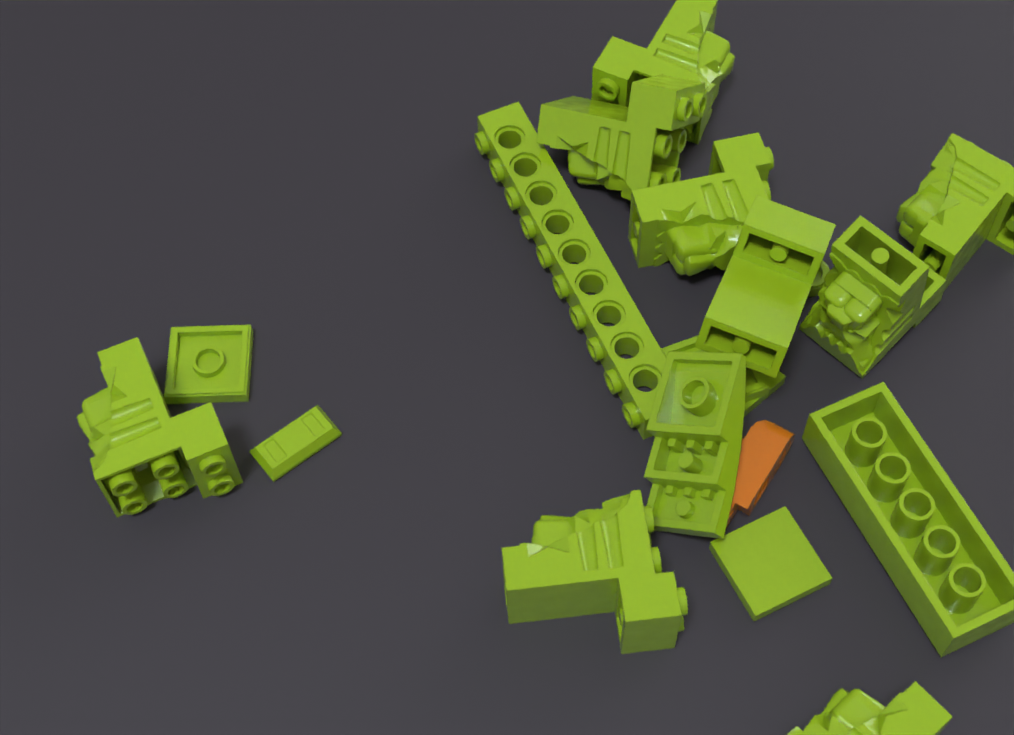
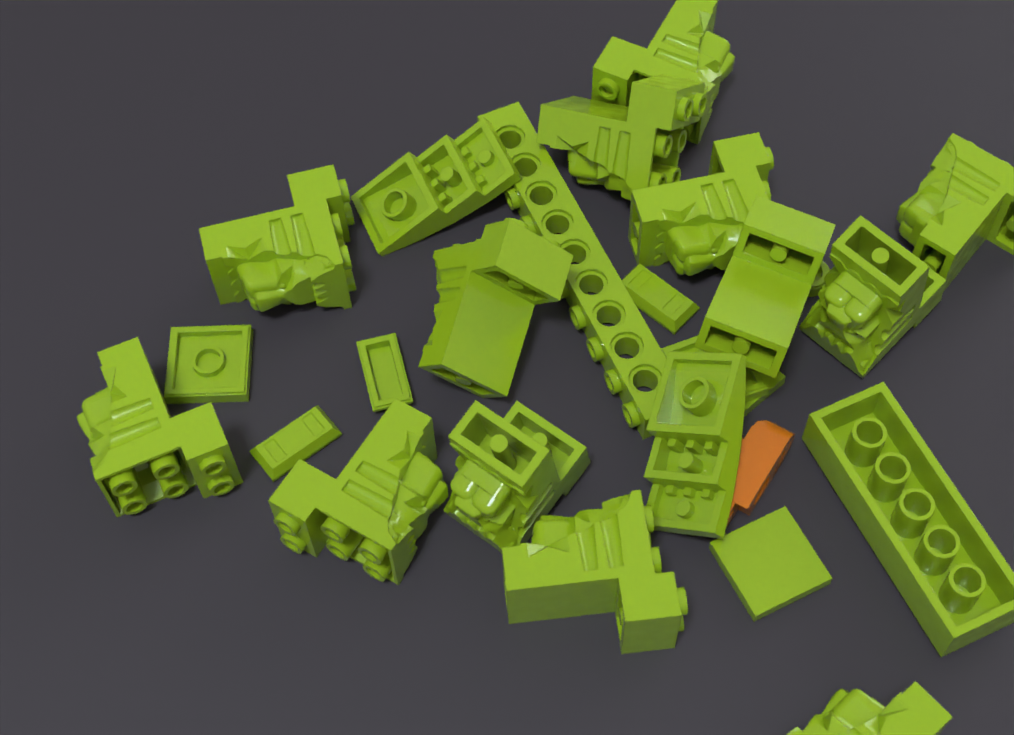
(287, 252): none -> lime brick
(374, 503): none -> lime brick
(384, 371): none -> lime tile
(435, 188): none -> lime slope
(488, 304): none -> lime brick
(510, 472): none -> lime brick
(659, 299): none -> lime tile

